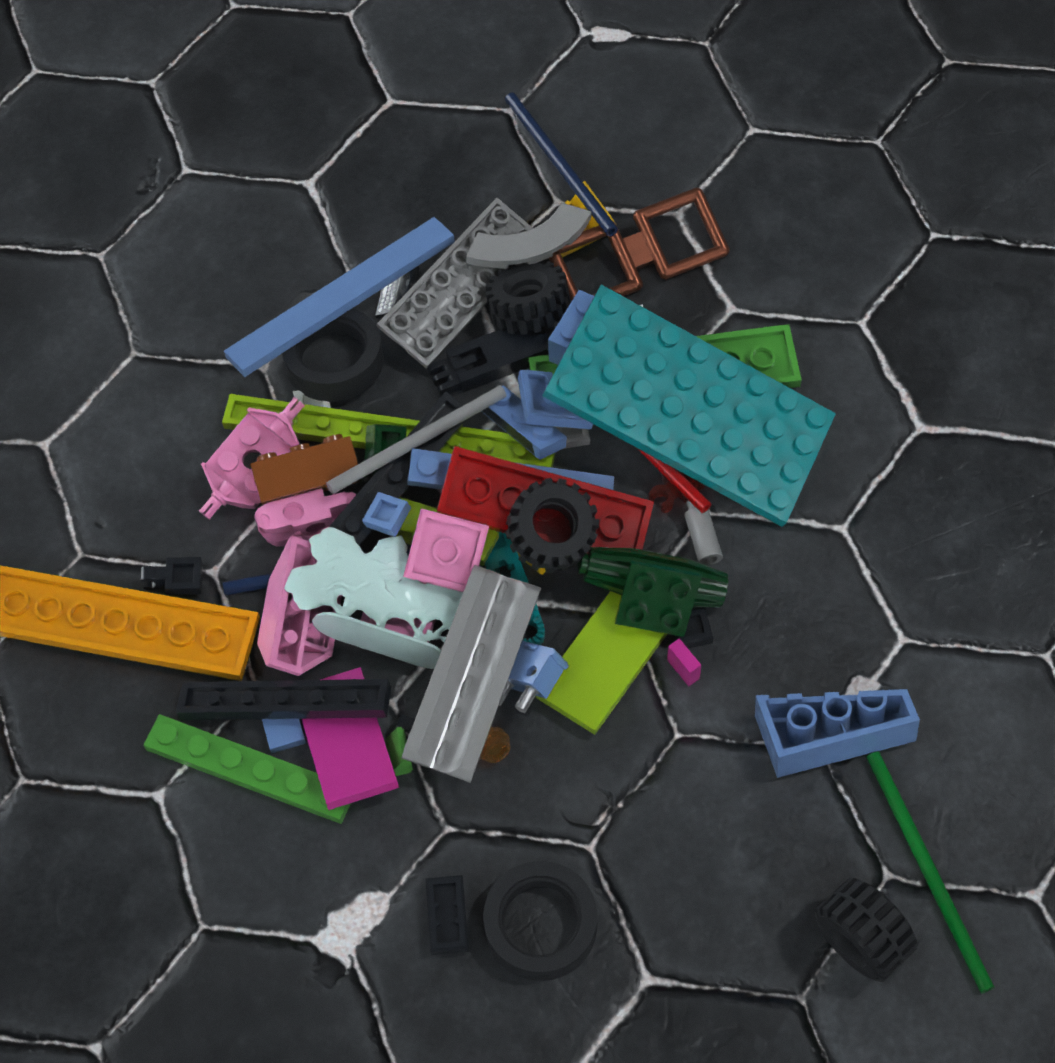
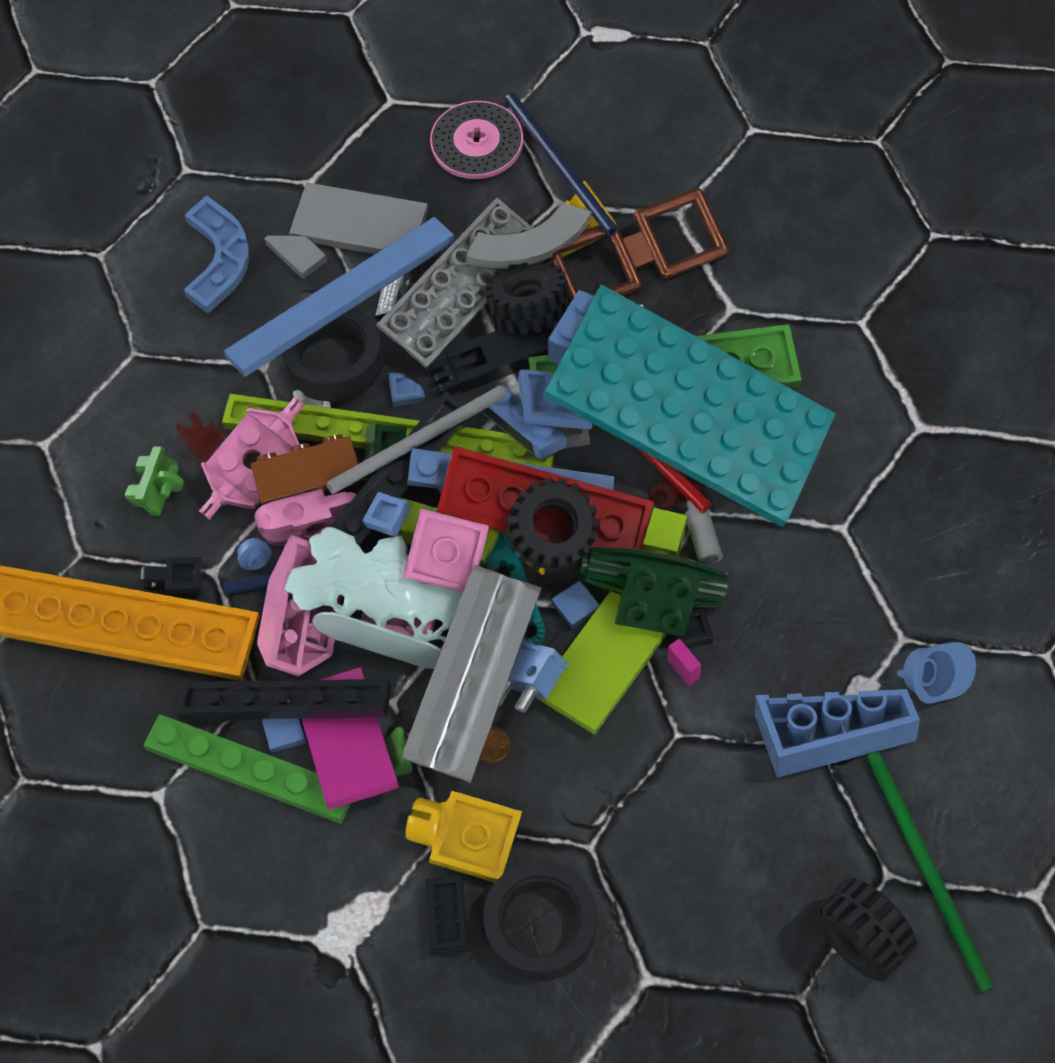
(157, 481): none -> bright green hips
(202, 441): none -> clear red plate
(230, 256): none -> medium blue plate
(253, 554): none -> medium blue plate
(297, 253): none -> light grey tile
(354, 218): none -> light grey tile
(405, 391): none -> medium blue tile
(465, 833): none -> yellow plate
(498, 143): none -> piece
(575, 605): none -> medium blue tile
(665, 532): none -> lime brick
(939, 671): none -> medium blue piece

